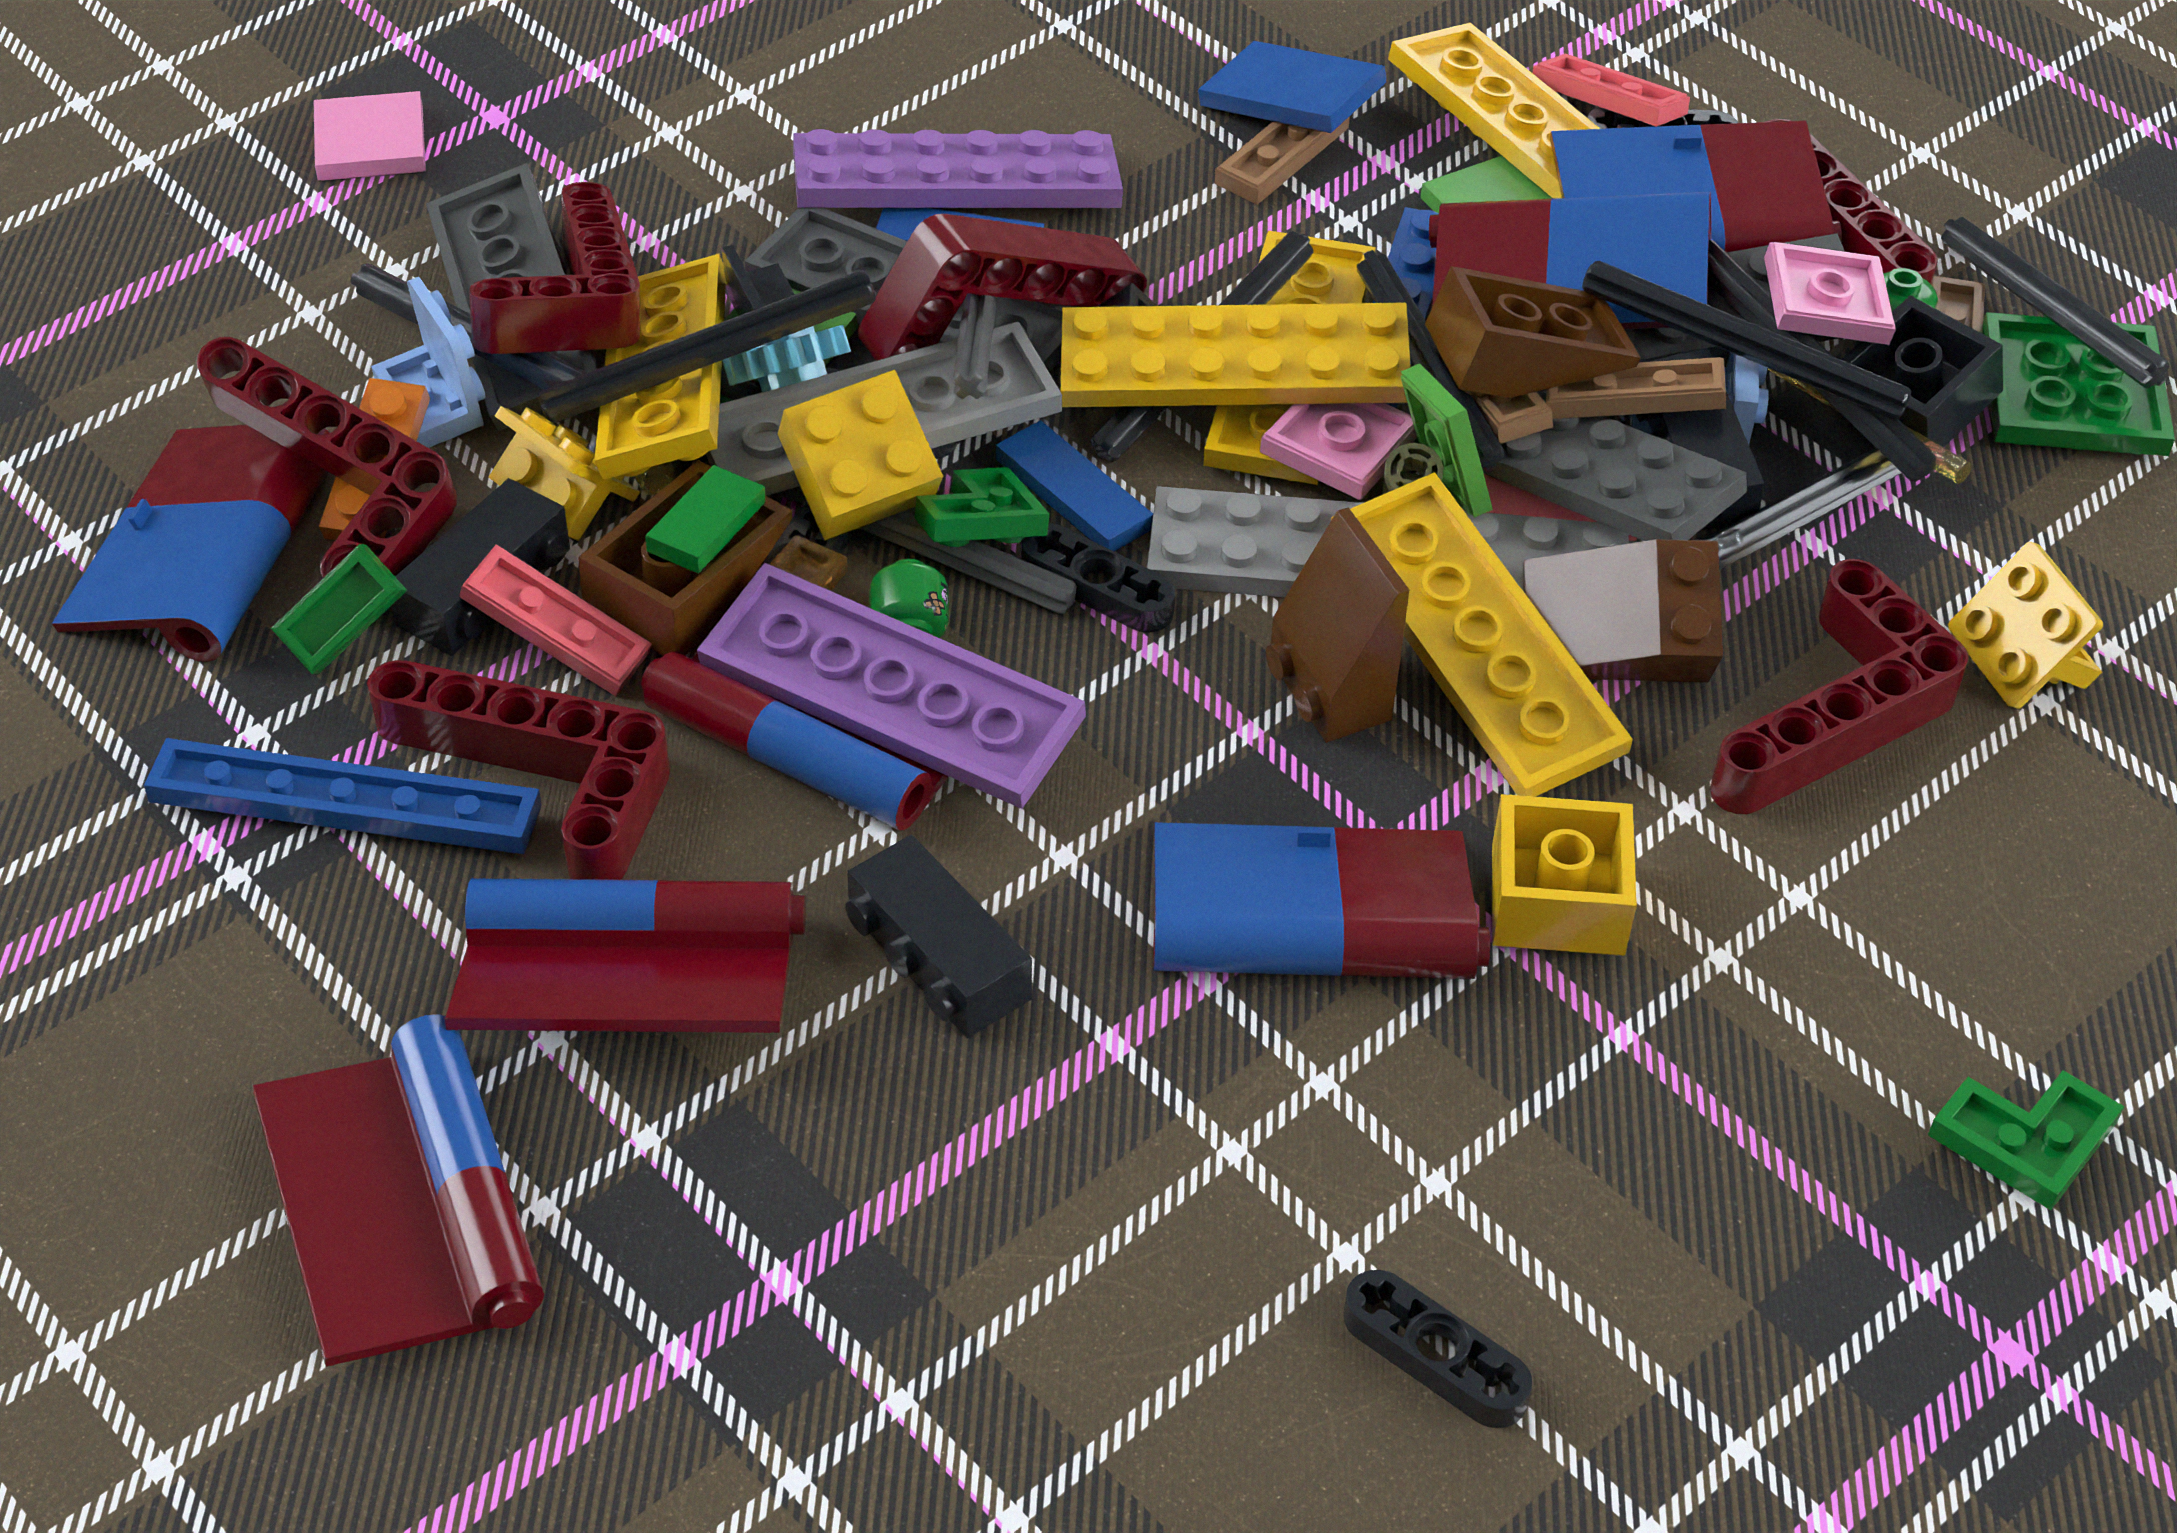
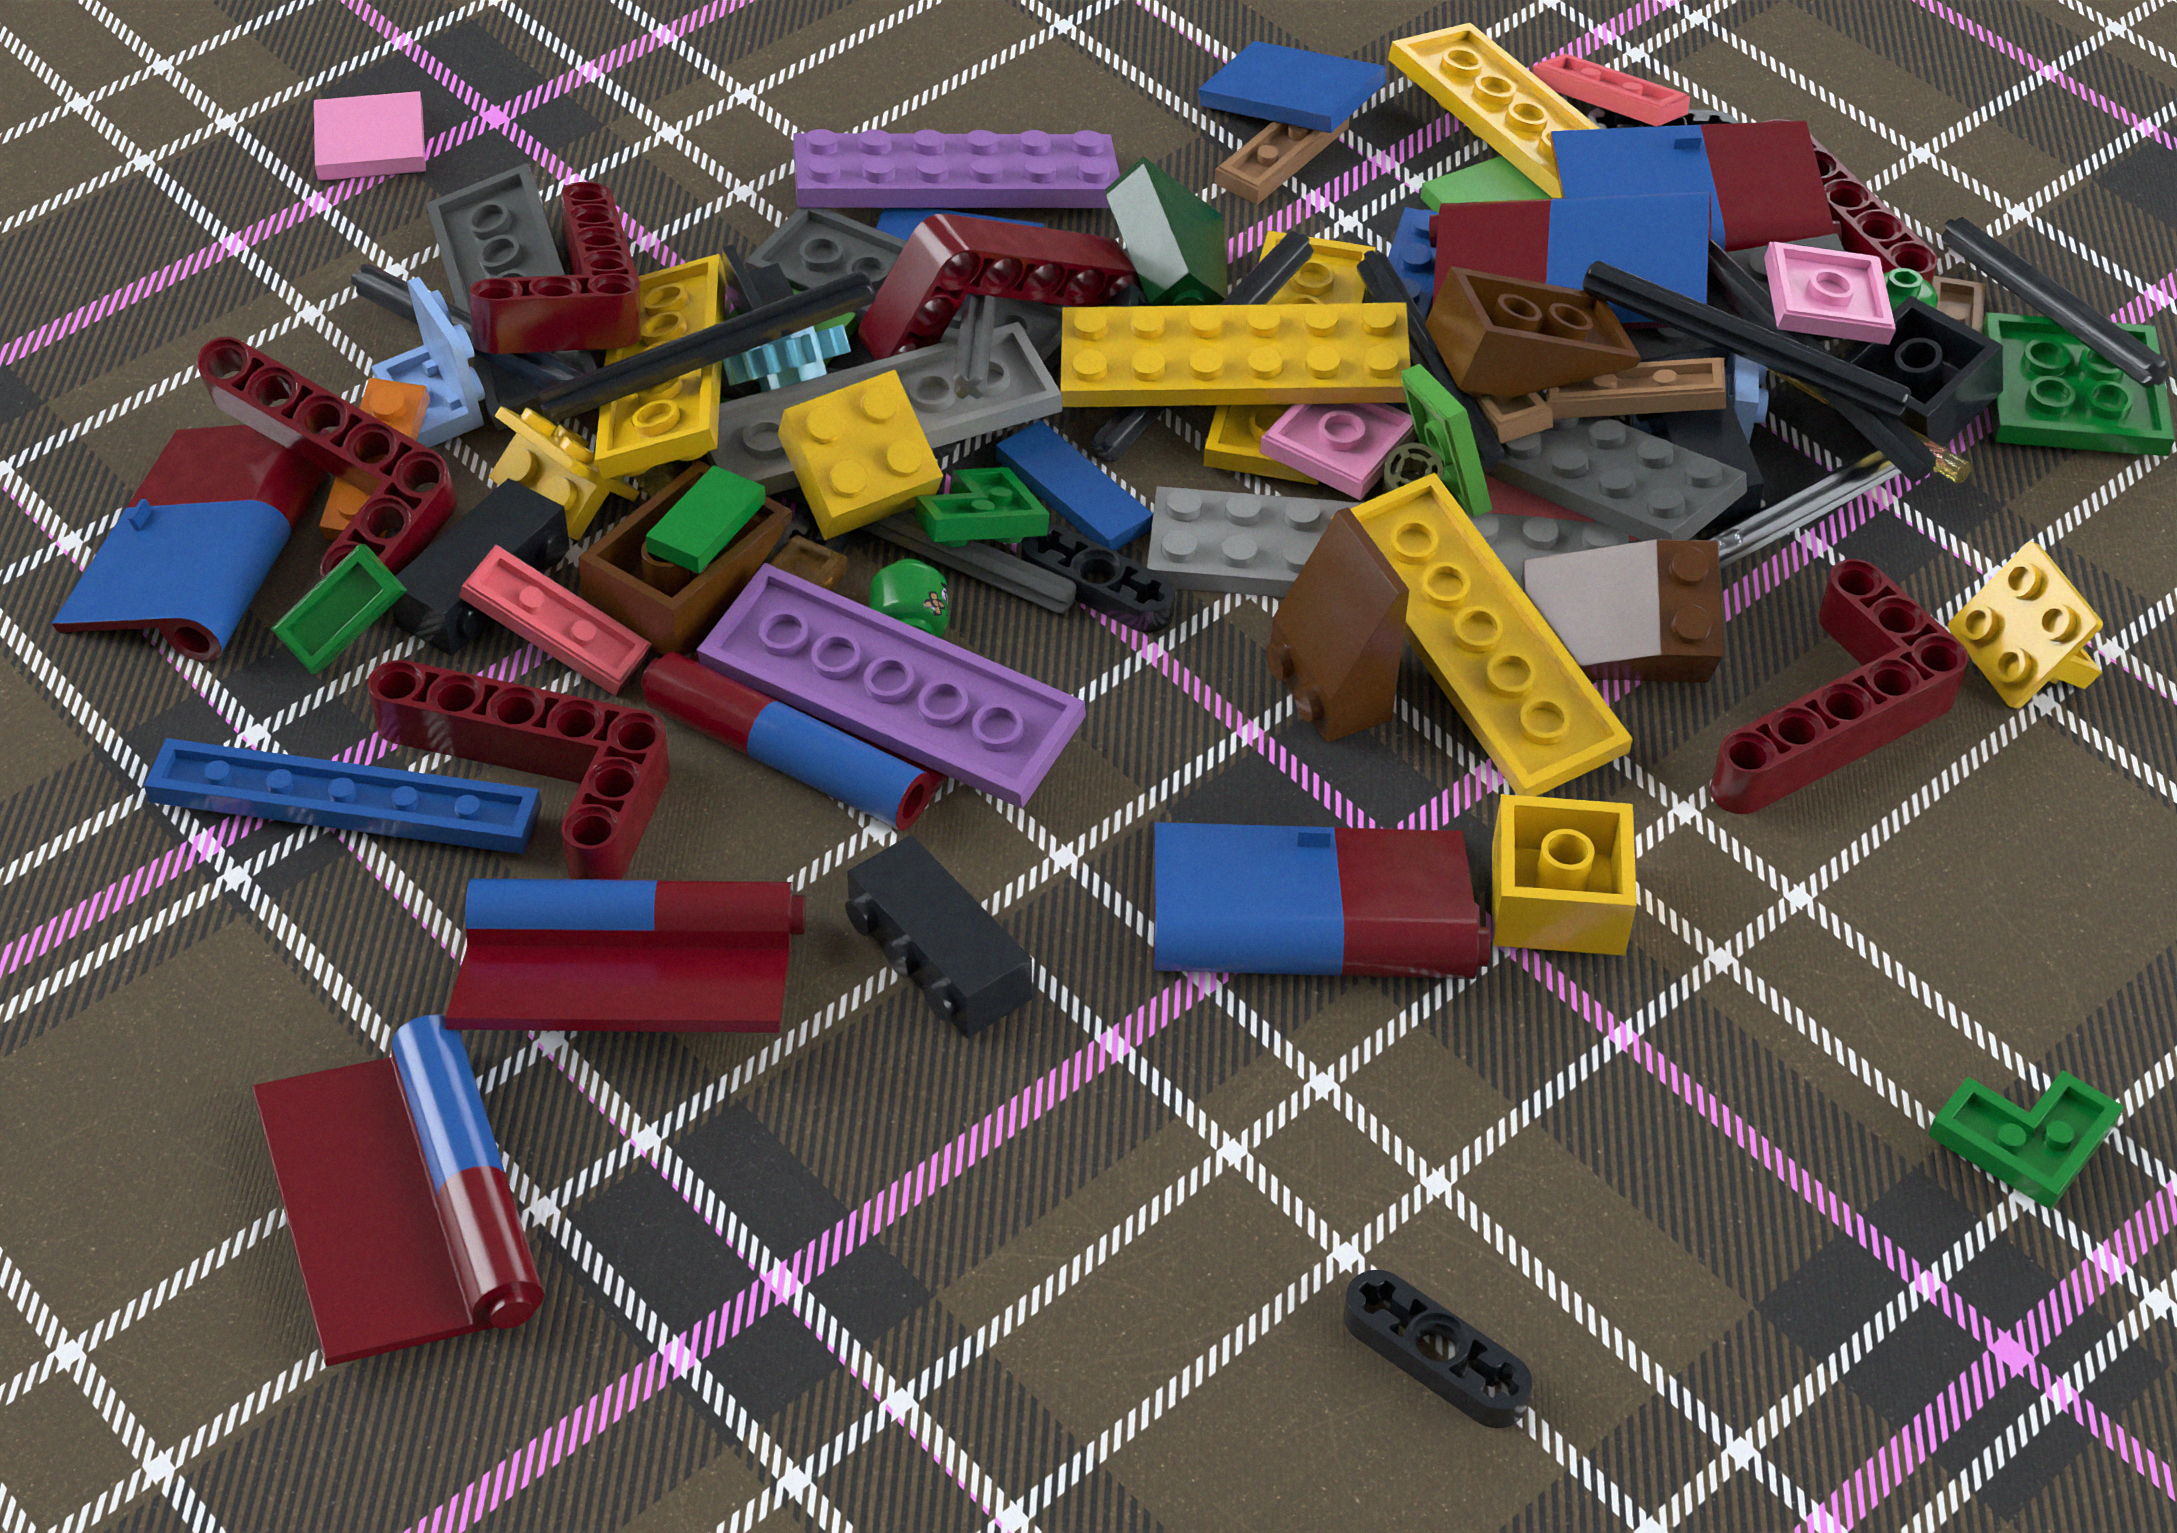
(1170, 237): none -> dark green slope

